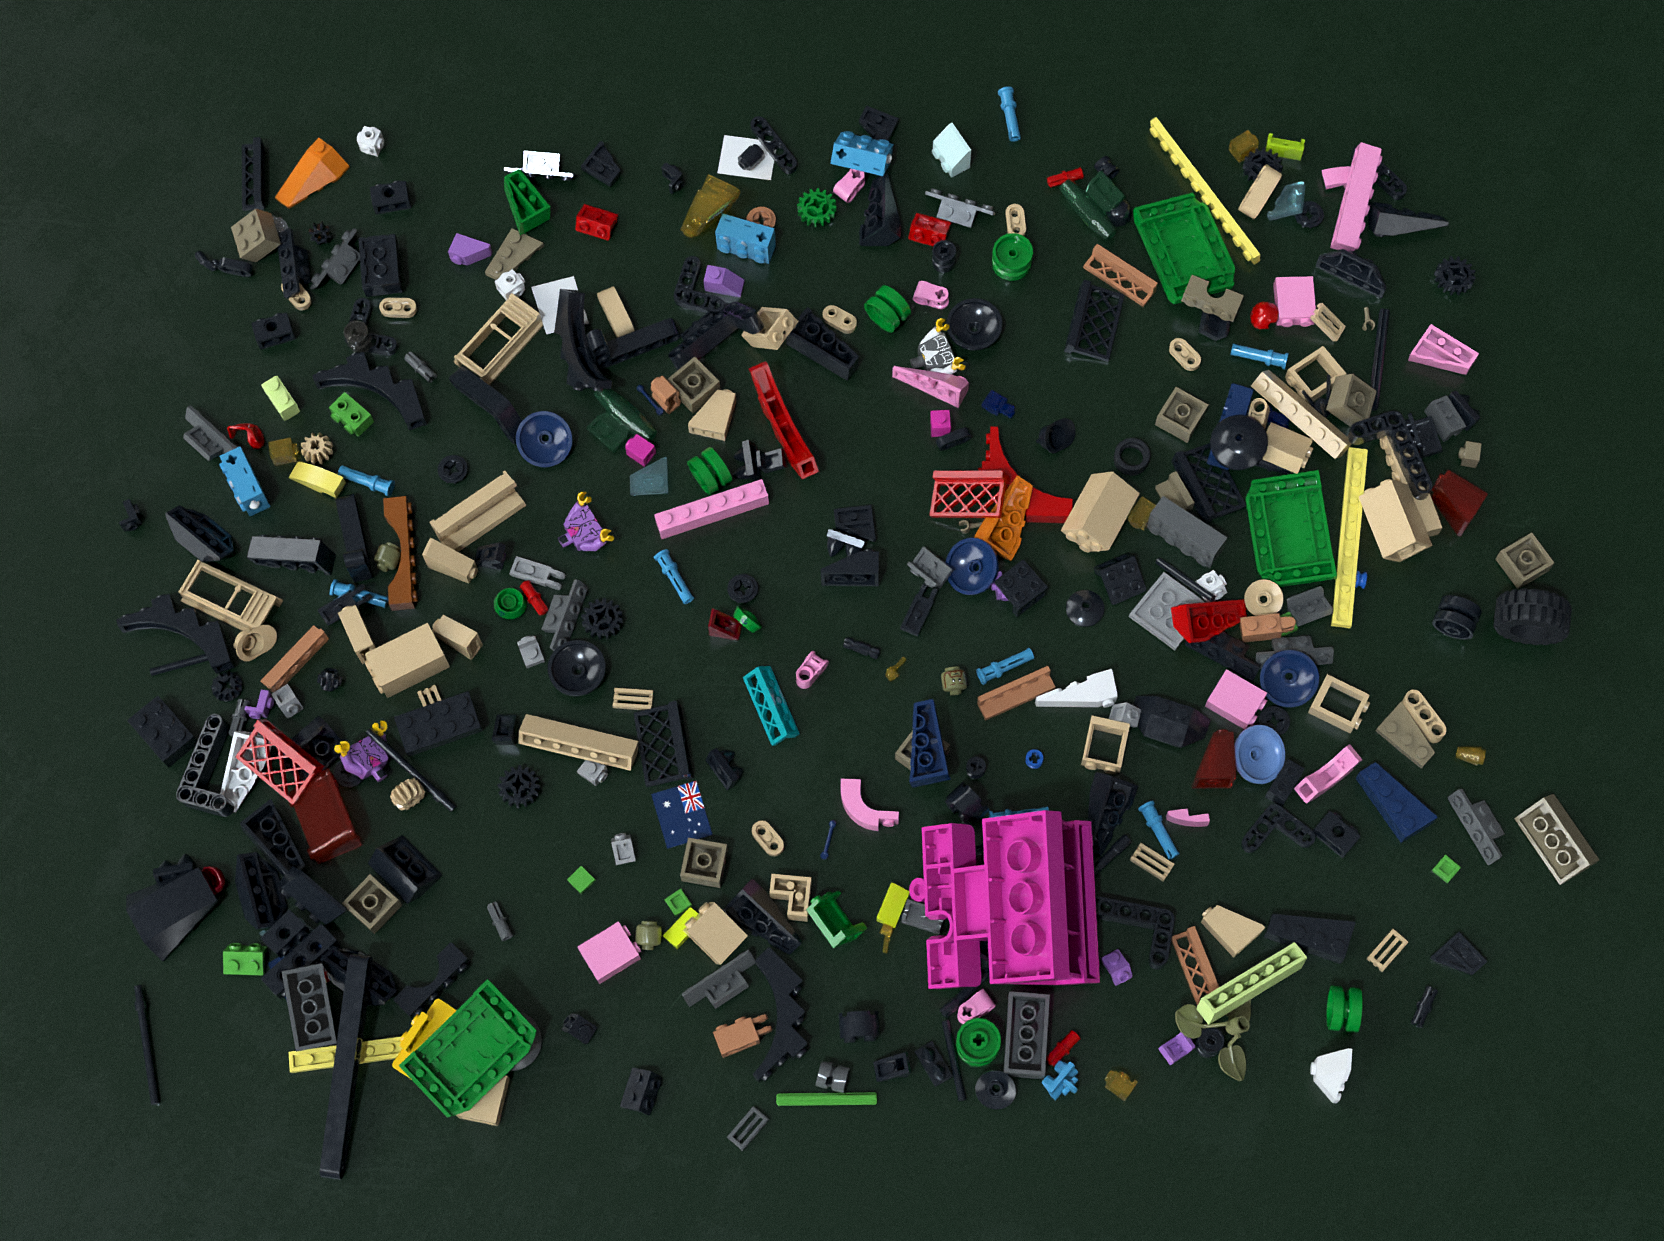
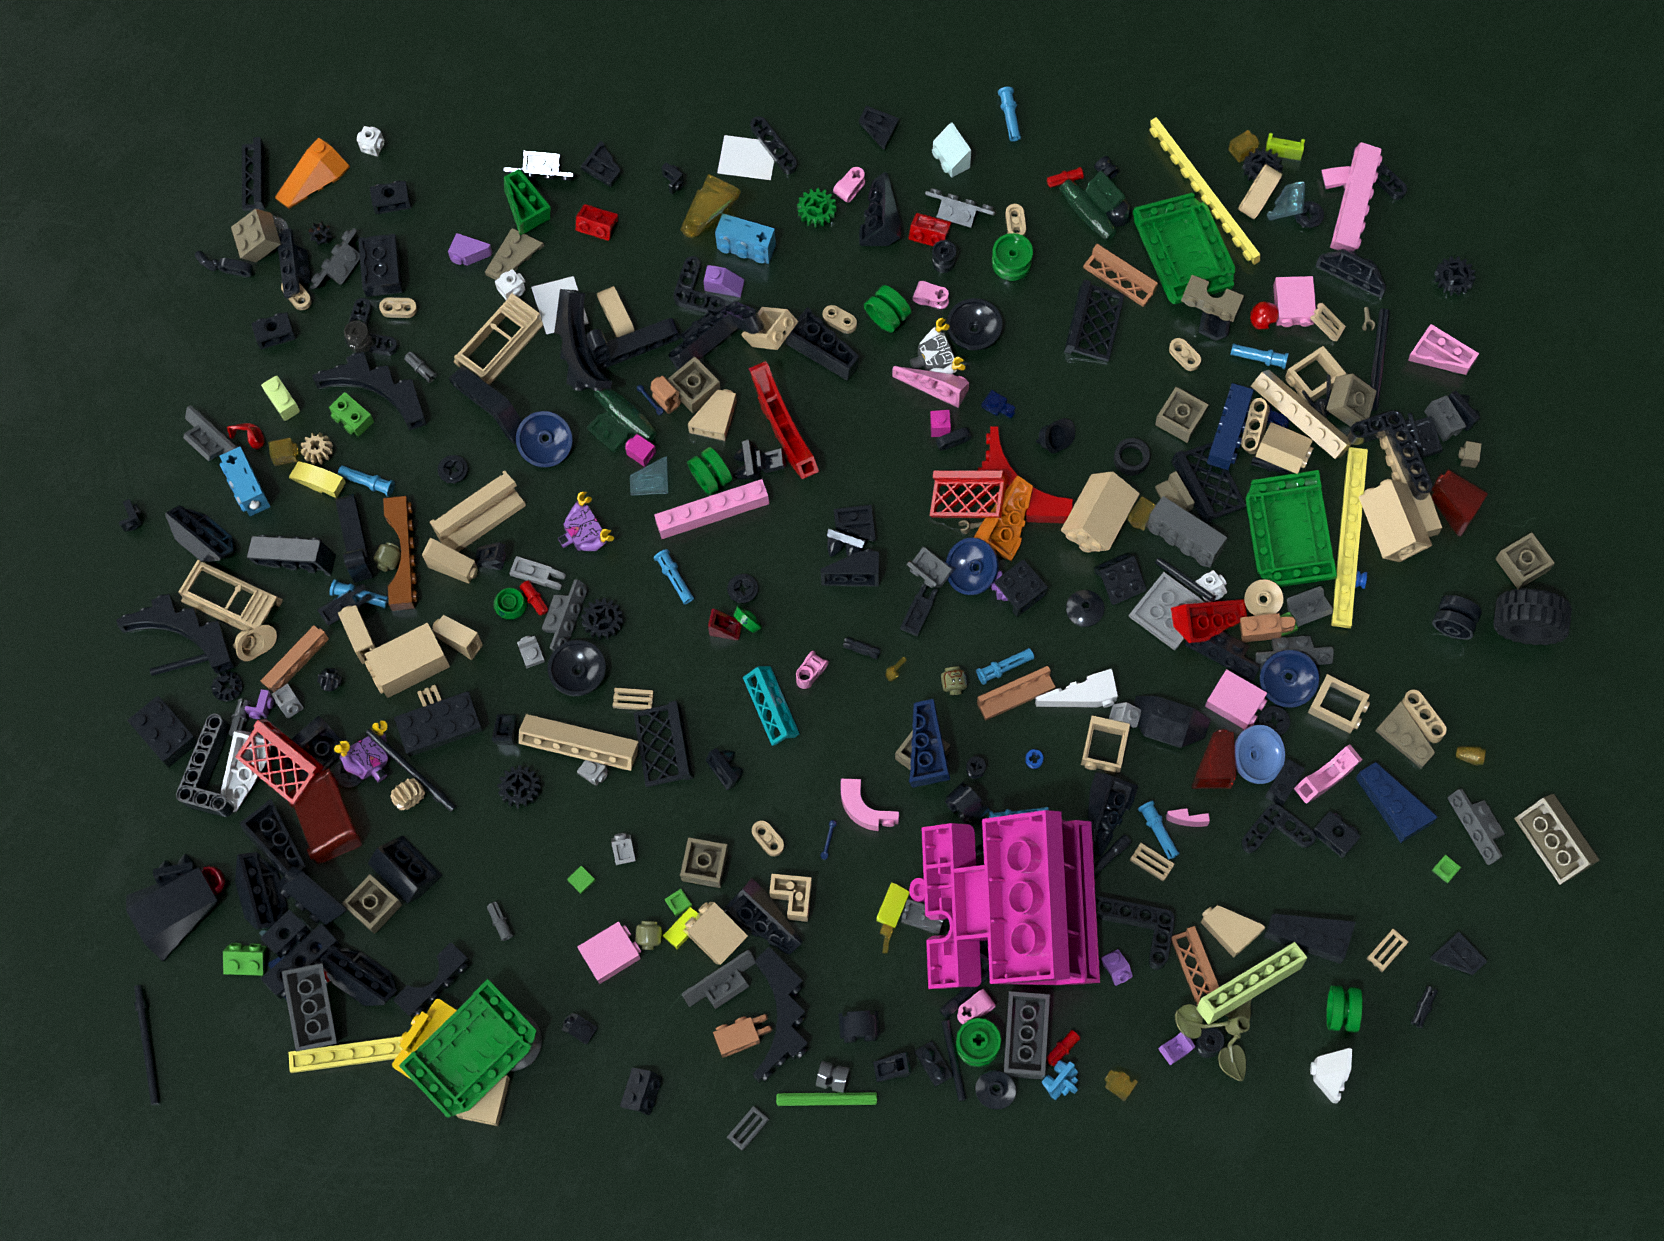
(346, 1066): black beam -> none
(681, 814): dark blue sticker -> none
(750, 157): black brick -> none
(765, 213): nougat gear -> none
(833, 920): green panel -> none
(862, 153): dark azure piece -> none
(1243, 453): black dish -> none
(1390, 221): black wedge -> none

